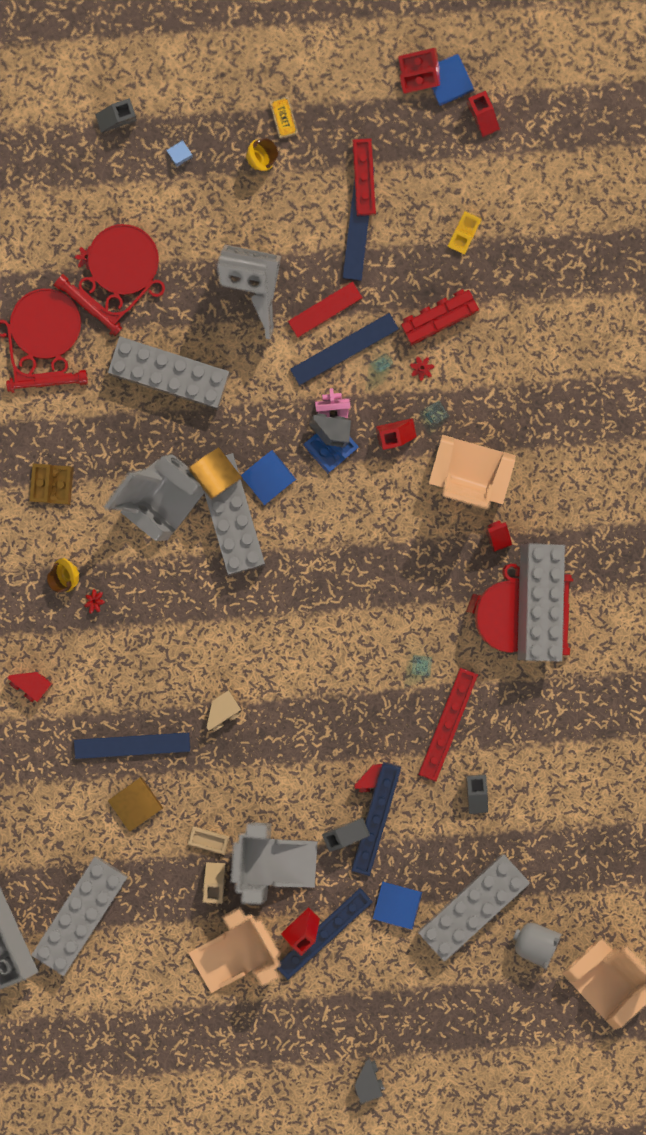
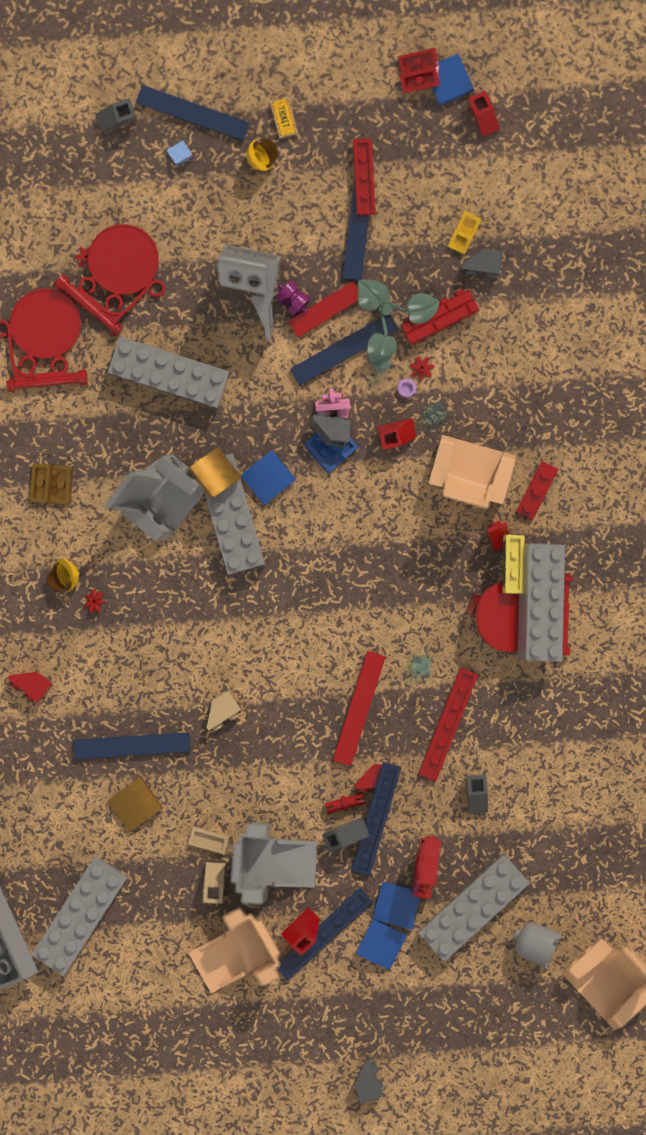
(192, 112): none -> dark blue tile
(292, 298): none -> magenta wheel
(344, 803): none -> red pin
(359, 708): none -> red tile
(374, 296): none -> sand green plant
(381, 944): none -> blue slope
(406, 388): none -> lavender tile
(426, 867): none -> red window
(484, 262): none -> dark grey slope
(513, 564): none -> light yellow plate
(537, 490): none -> red plate

